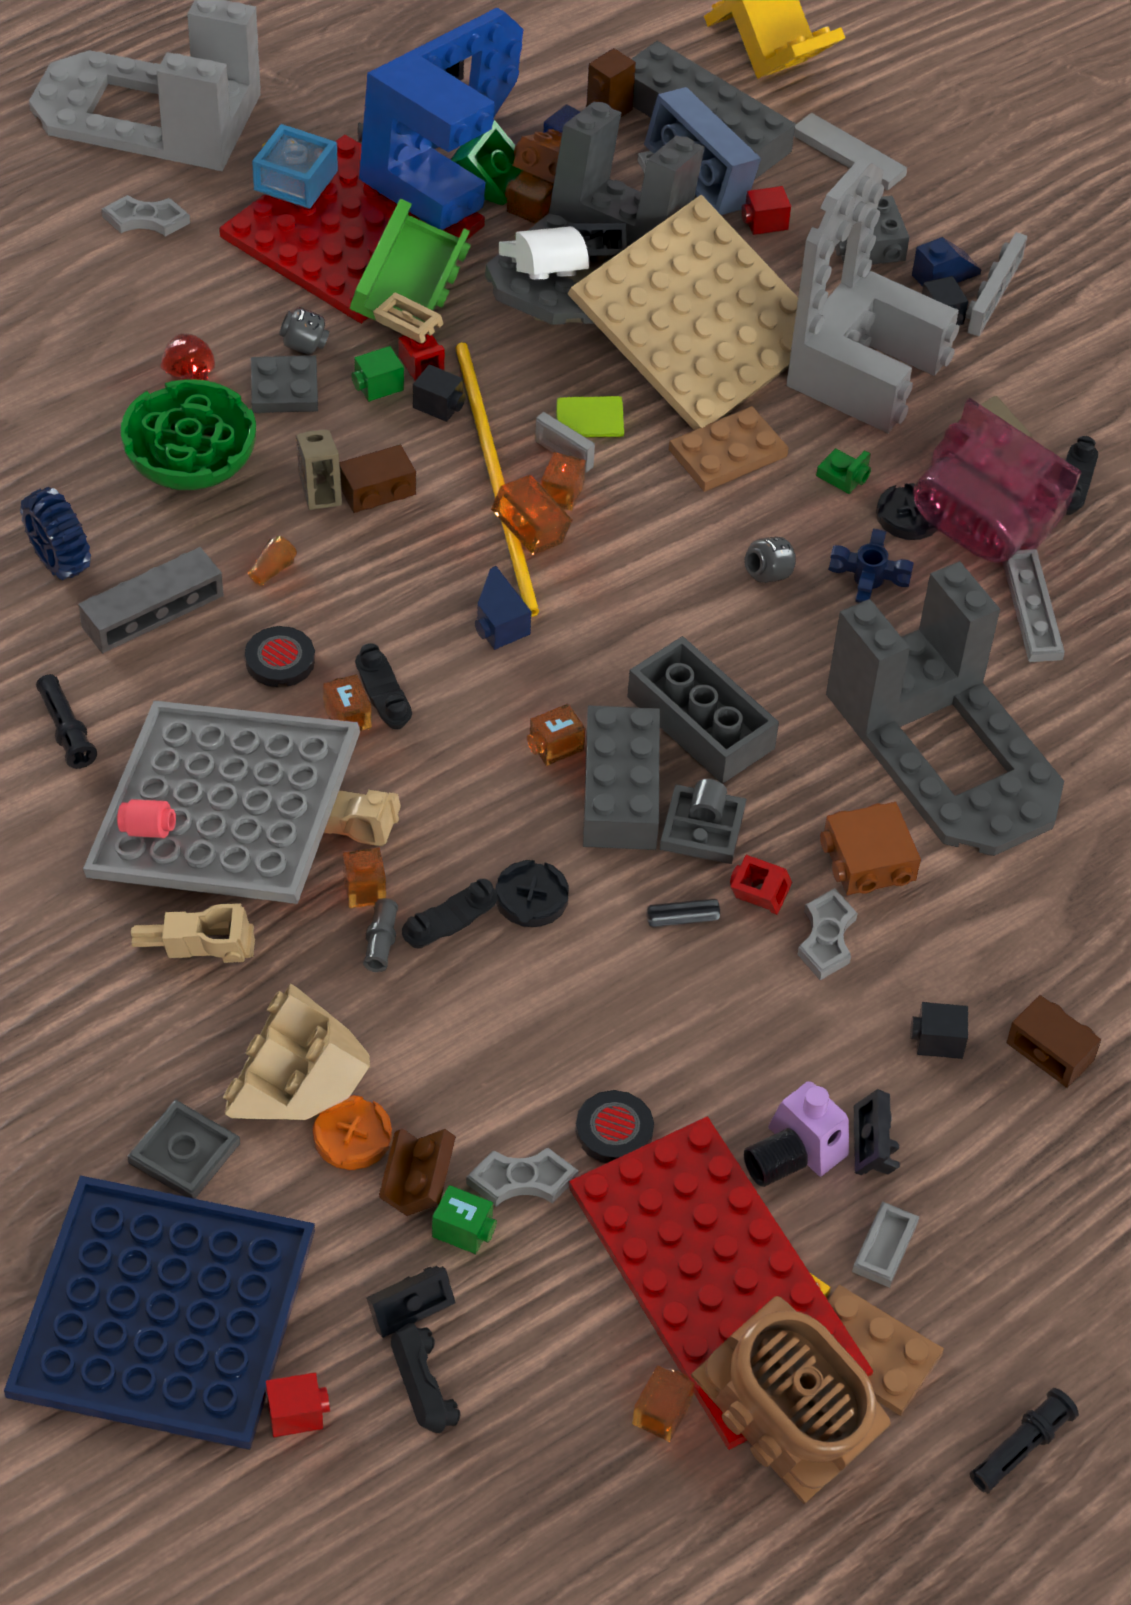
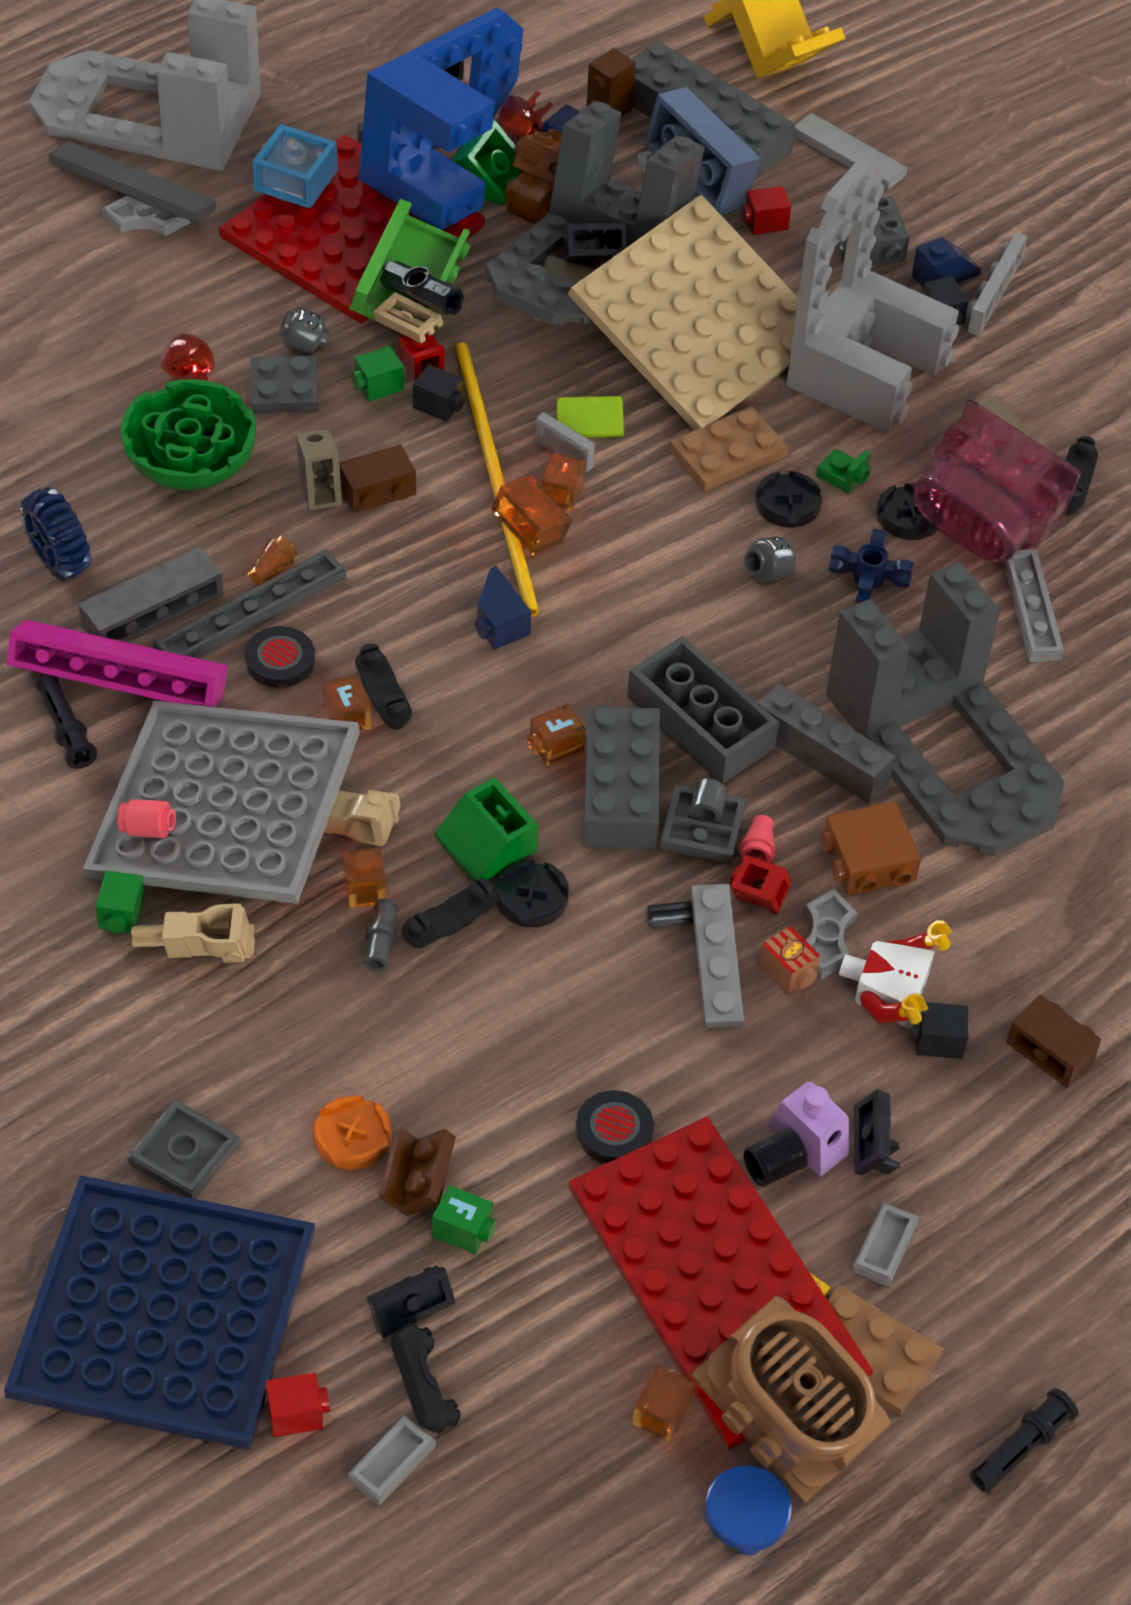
(116, 664): none -> dark pink brick
(120, 901): none -> green brick
(132, 182): none -> dark grey tile
(254, 607): none -> dark grey tile
(296, 1063): tan brick -> none
(391, 1460): none -> light grey tile
(422, 287): none -> black piece
(488, 831): none -> green slope
(505, 1177): light grey tile -> none
(518, 115): none -> clear red piece
(547, 252): white brick -> none
(717, 956): none -> light grey plate
(748, 1508): none -> blue tile
(759, 839): none -> coral cone
(788, 499): none -> black tile
(789, 960): none -> nougat brick
(829, 744): none -> flat silver brick
(896, 975): none -> torso

